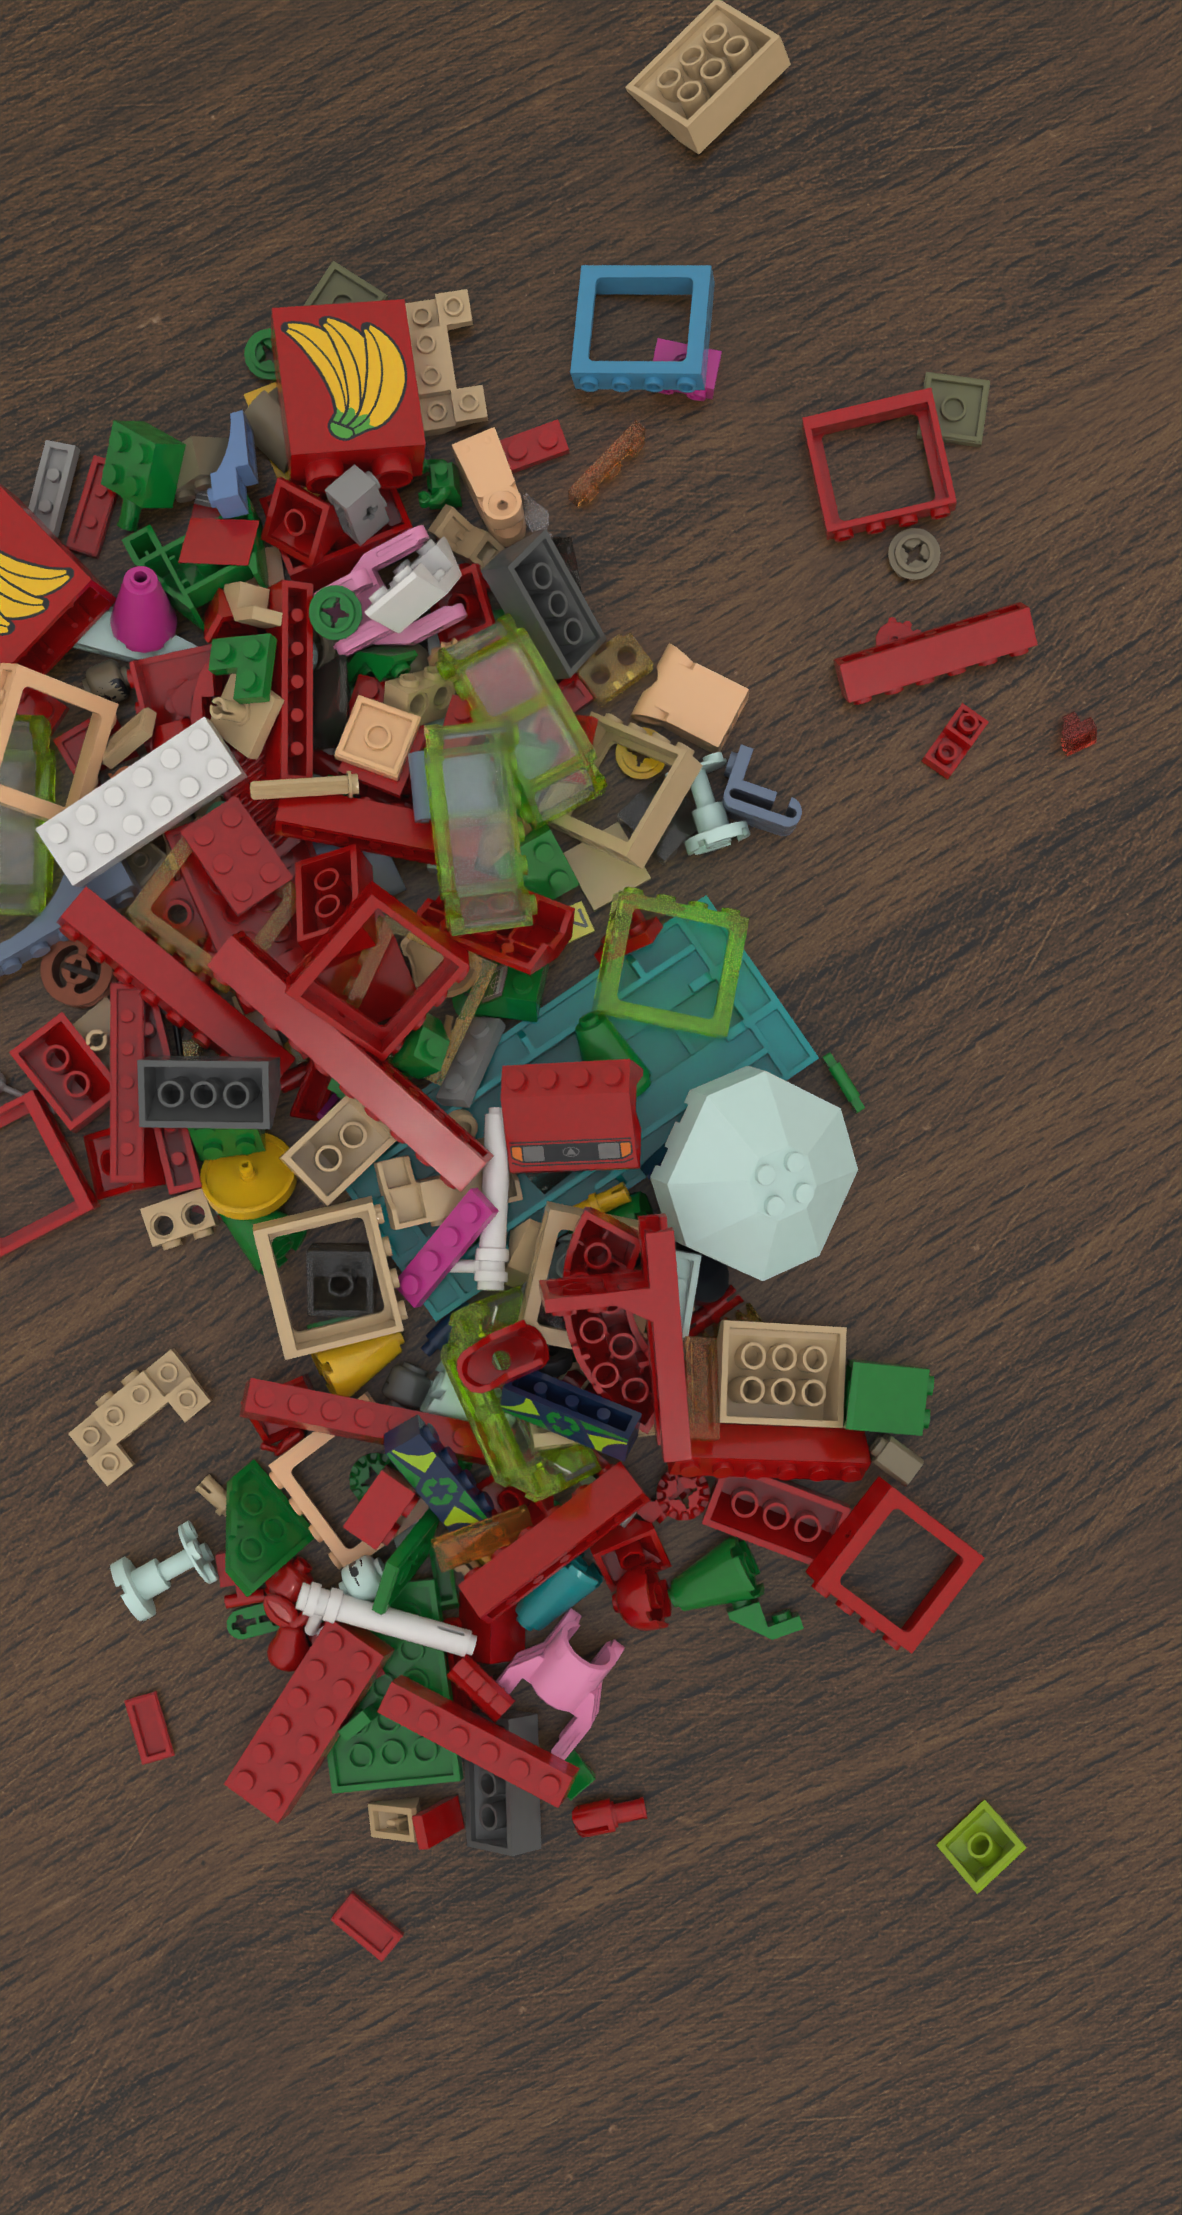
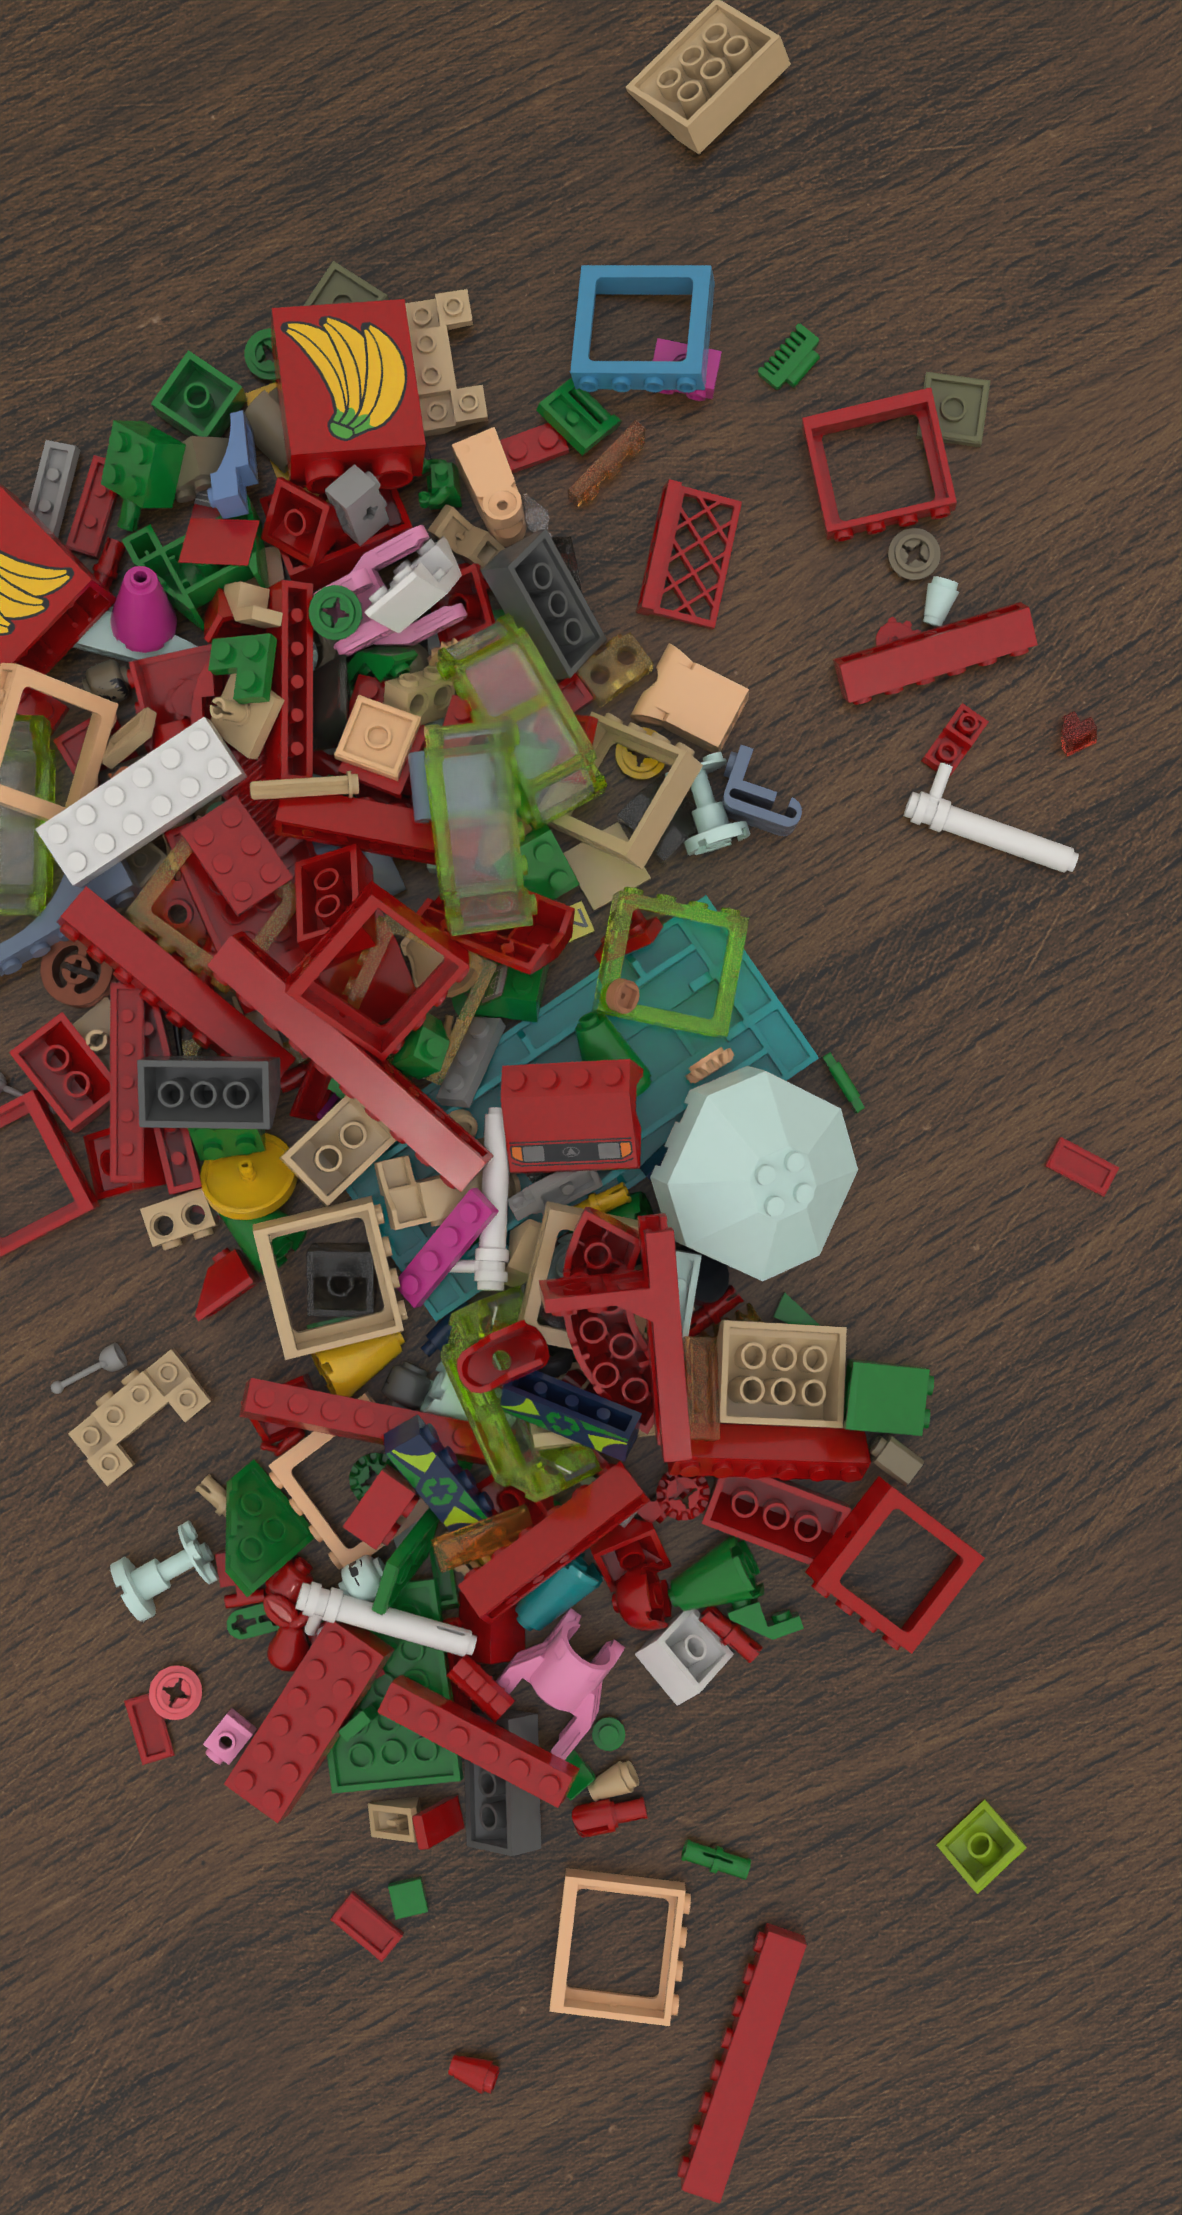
(109, 562): none -> red pin
(110, 1359): none -> light grey hinge
(180, 1707): none -> coral gear
(198, 398): none -> green brick
(225, 1282): none -> red slope
(237, 1729): none -> bright pink brick
(408, 1897): none -> green tile
(475, 2073): none -> red cone
(556, 1188): none -> light grey hinge
(573, 420): none -> green plate
(608, 1733): none -> green plate
(615, 1781): none -> tan cone
(618, 2005): none -> light nougat piece
(622, 996): none -> nougat tile
(664, 541): none -> red fence
(684, 1656): none -> white slope
(709, 1064): none -> light nougat gear
(716, 1859): none -> green pin
(730, 1633): none -> red pin
(742, 2063): none -> red brick
(792, 1313): none -> green piece
(797, 365): none -> green piece
(939, 600): none -> light aqua cone
(943, 816): none -> white cylinder
(1081, 1166): none -> red tile

